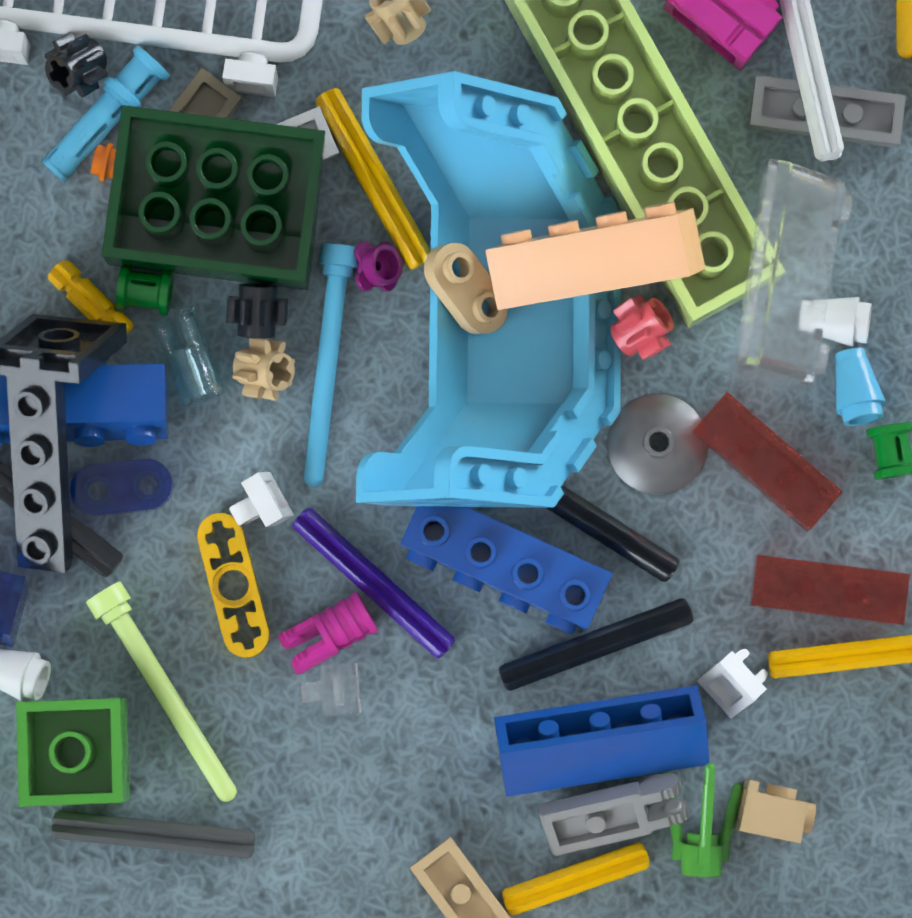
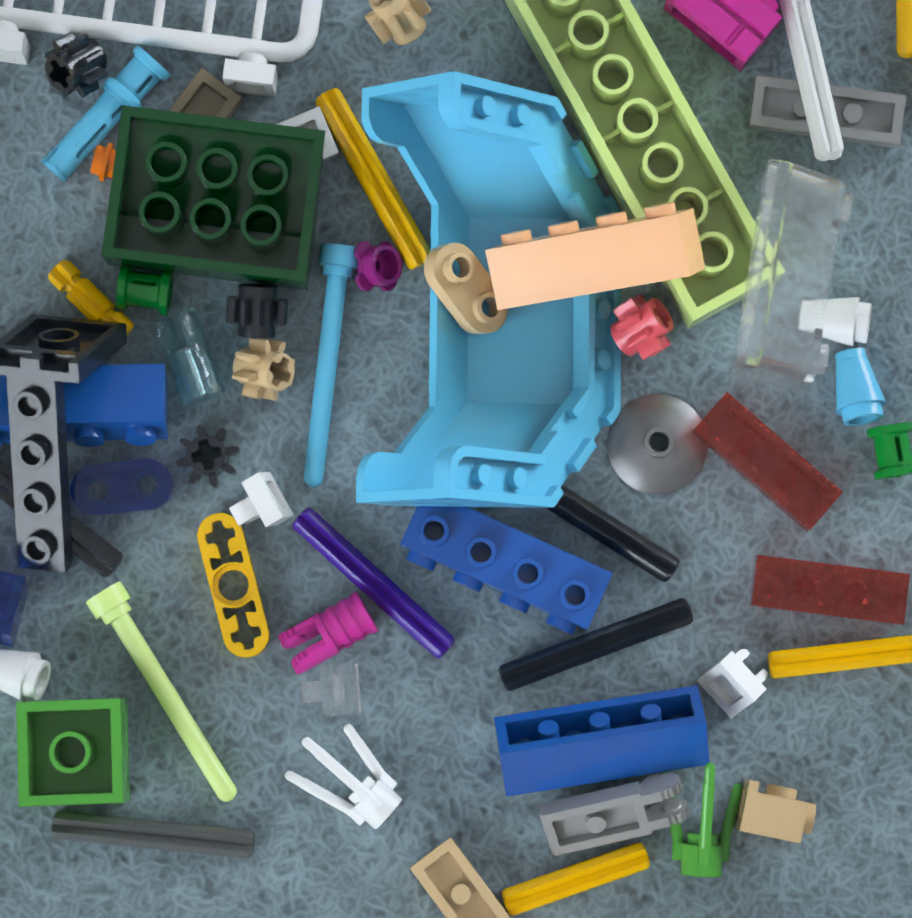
(220, 463): none -> black gear
(372, 798): none -> white plant

